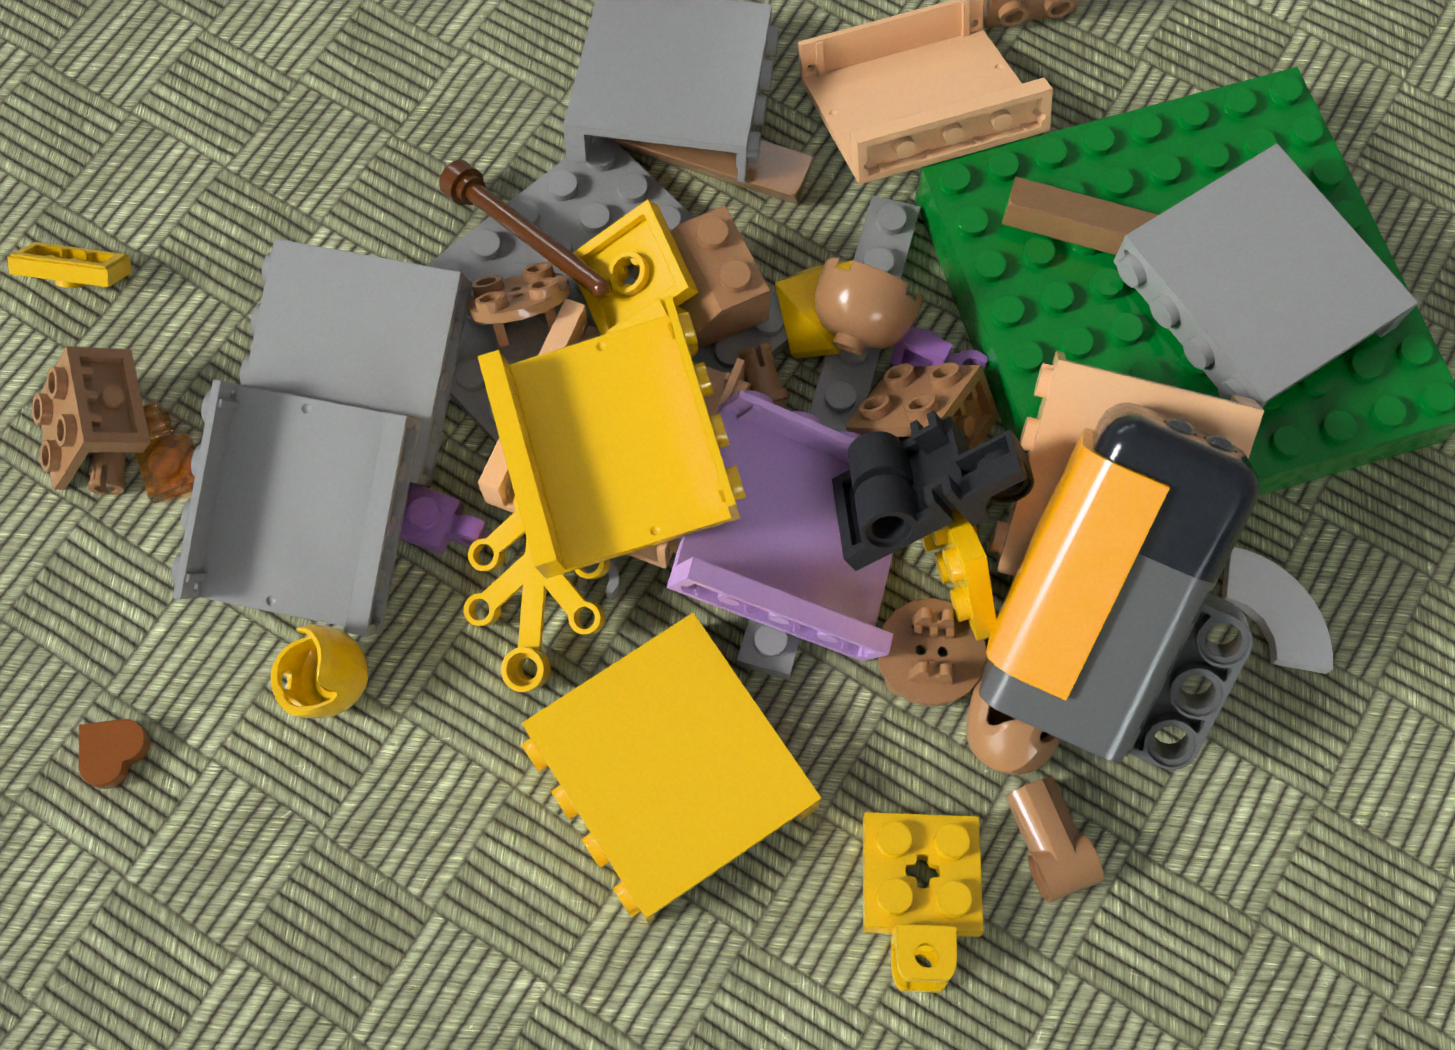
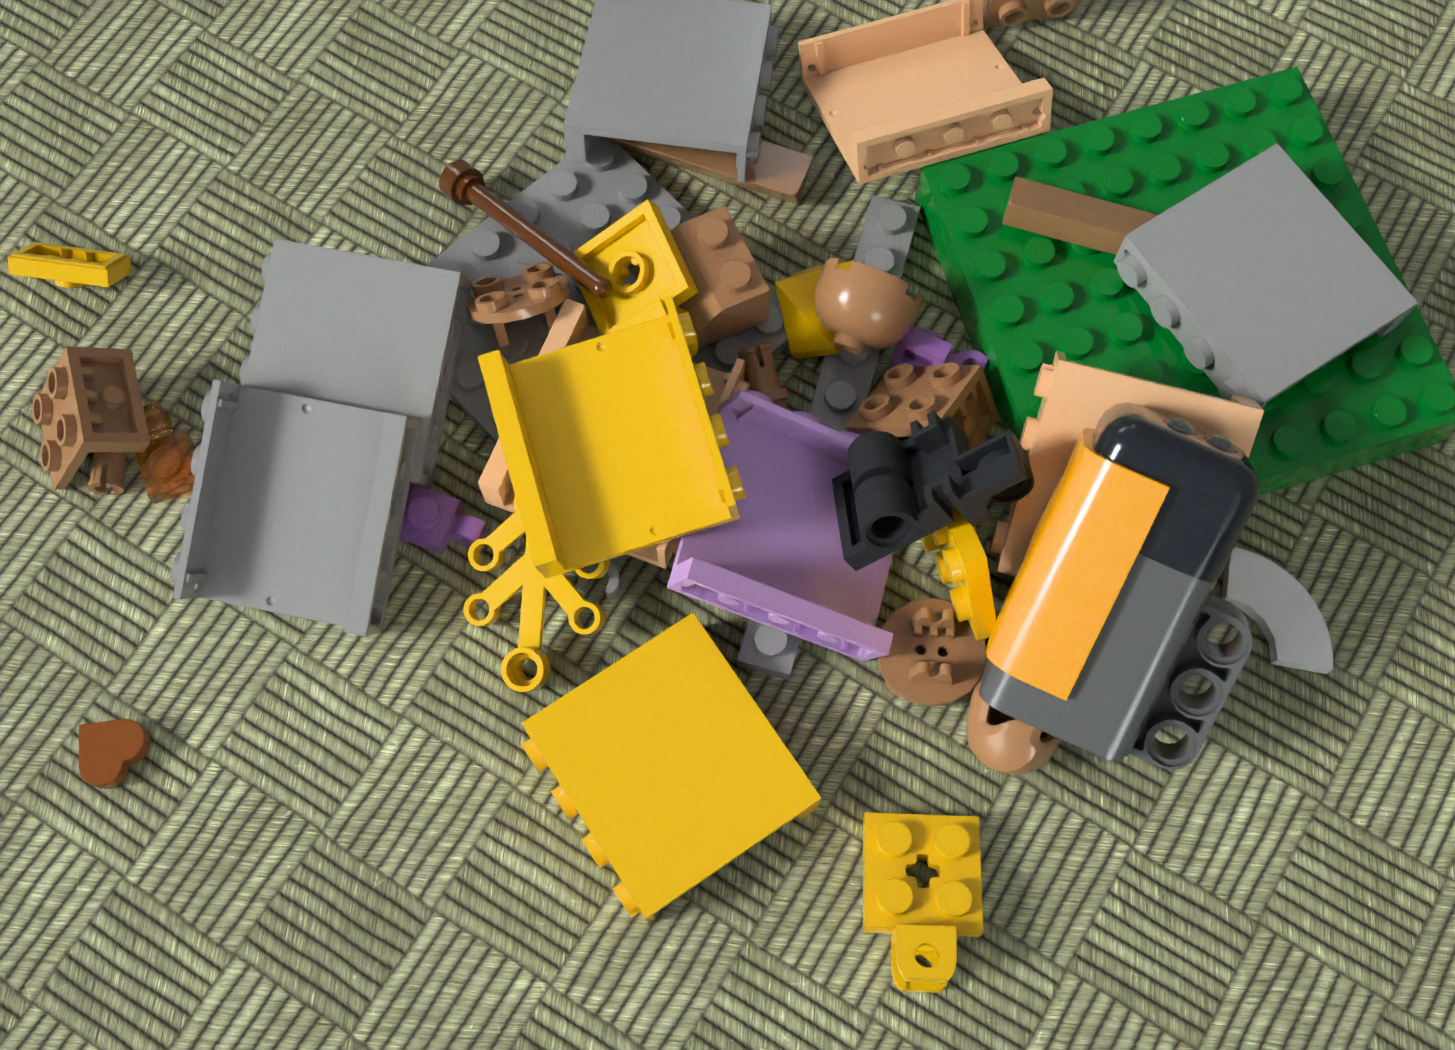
(322, 673): yellow helmet -> none
(1058, 855): medium nougat piece -> none

